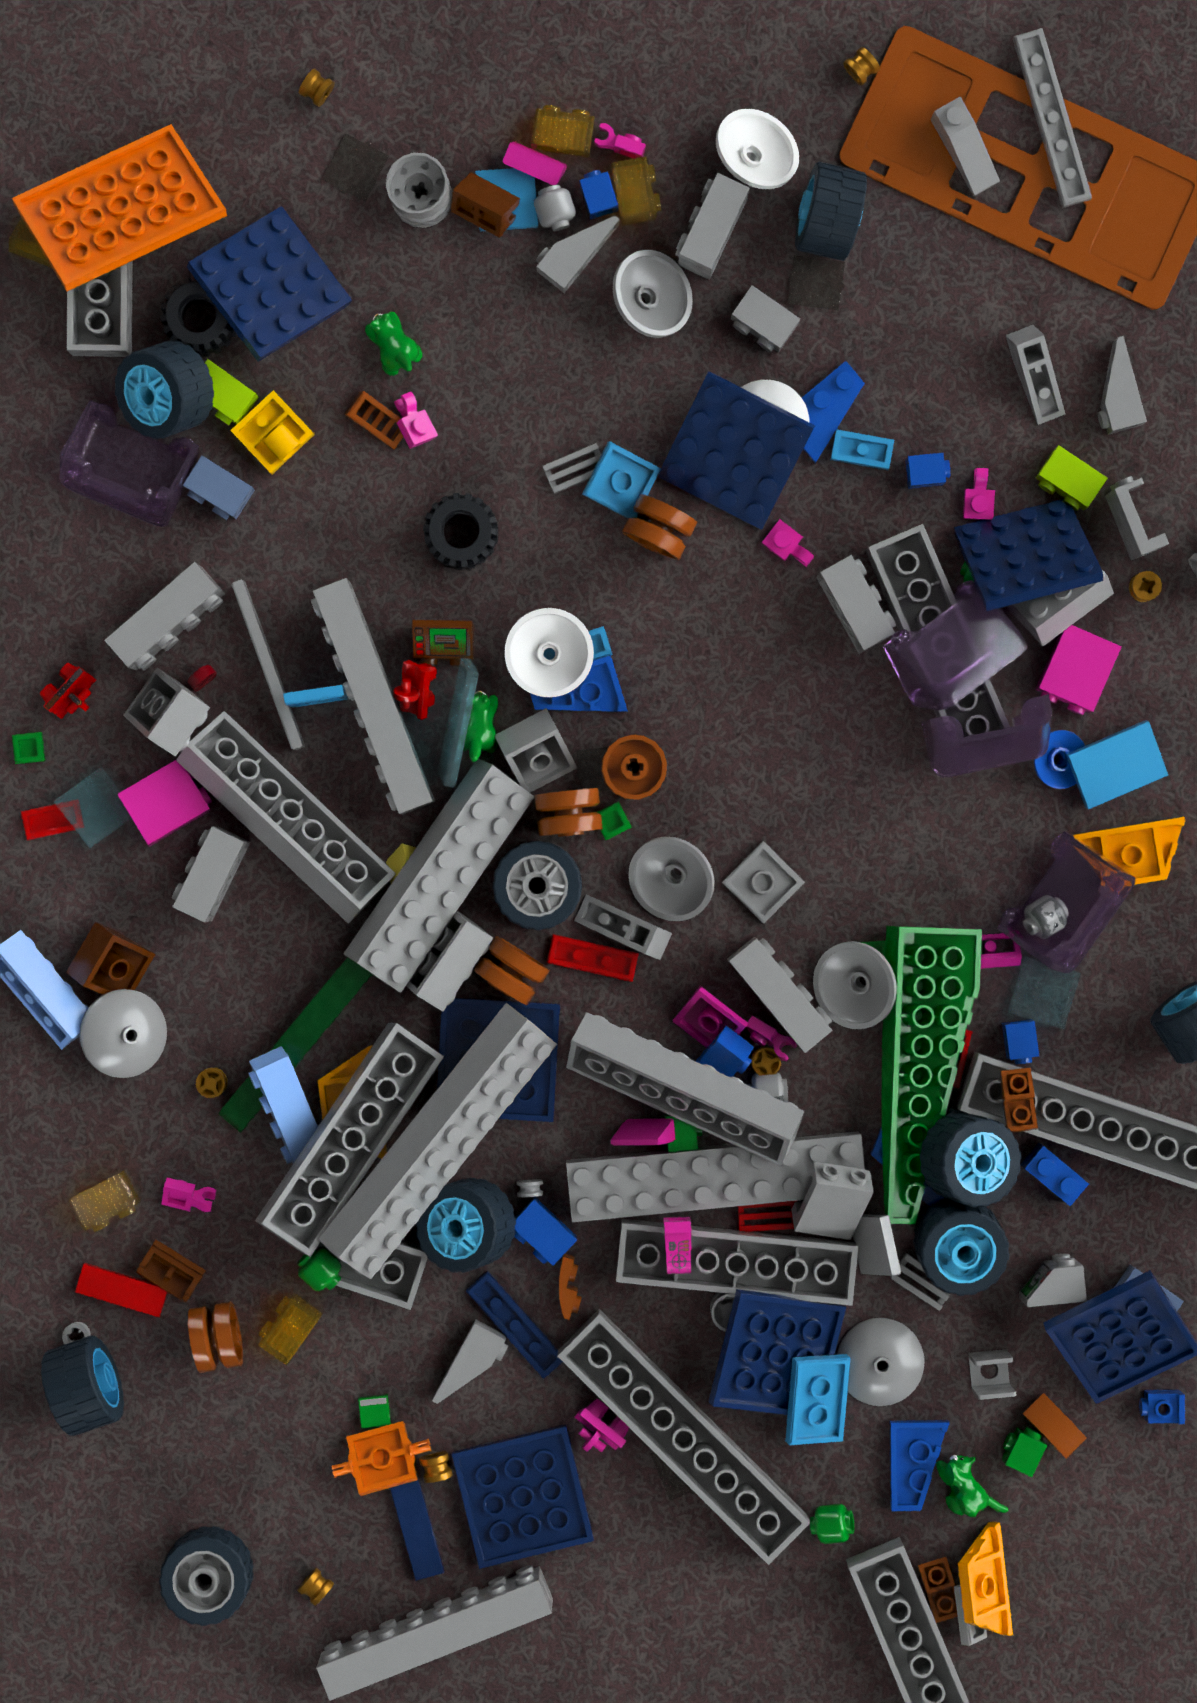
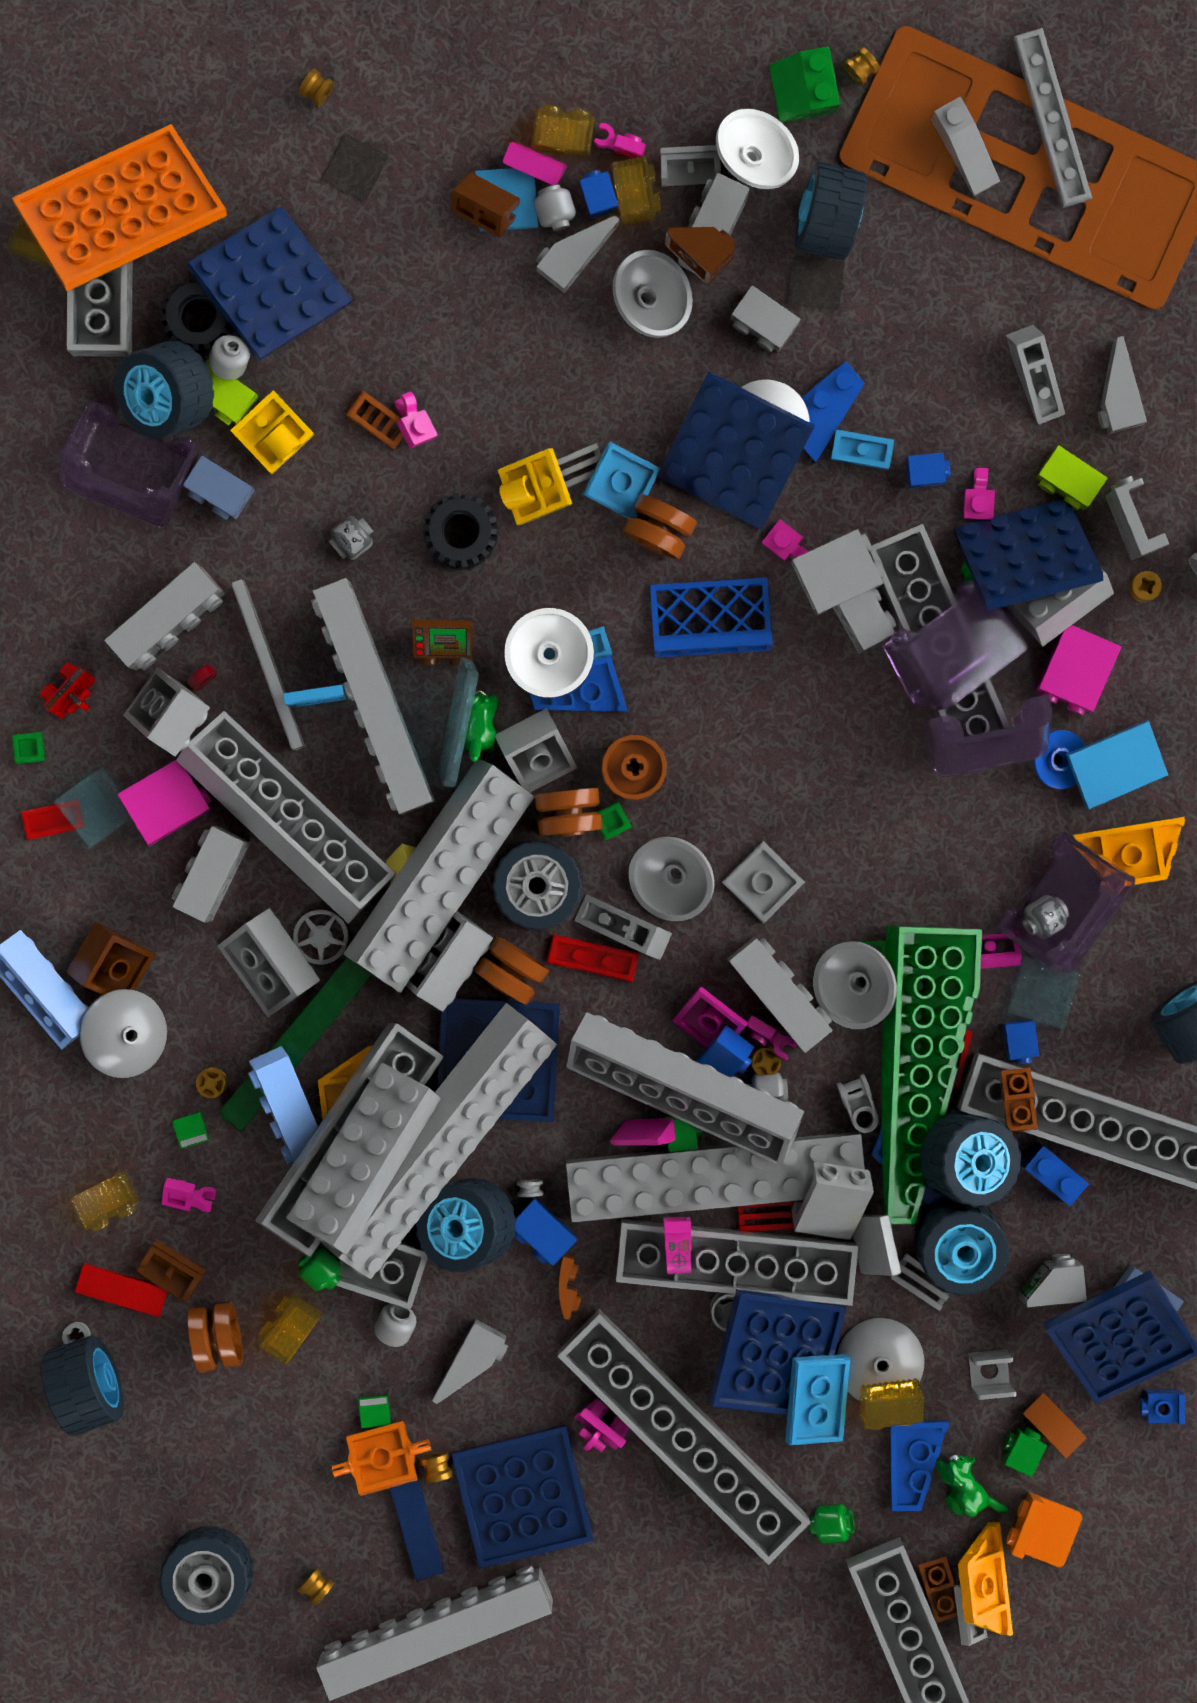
(191, 1130): none -> green tile
(229, 357): none -> light grey head
(268, 962): none -> light grey slope
(321, 936): none -> light grey wheel
(351, 537): none -> head
(364, 1158): none -> light grey brick
(395, 347): green animal -> none
(395, 1325): none -> light grey head
(410, 176): light grey wheel -> none
(414, 688): red hips -> none
(515, 1324): dark blue tile -> none
(534, 487): none -> yellow plate
(689, 165): none -> light grey hinge
(702, 249): none -> reddish brown slope
(711, 643): none -> blue fence
(805, 85): none -> green slope
(838, 571): none -> light grey panel
(858, 1102): none -> light grey piece
(891, 1404): none -> clear yellow brick
(1043, 1530): none -> orange bracket

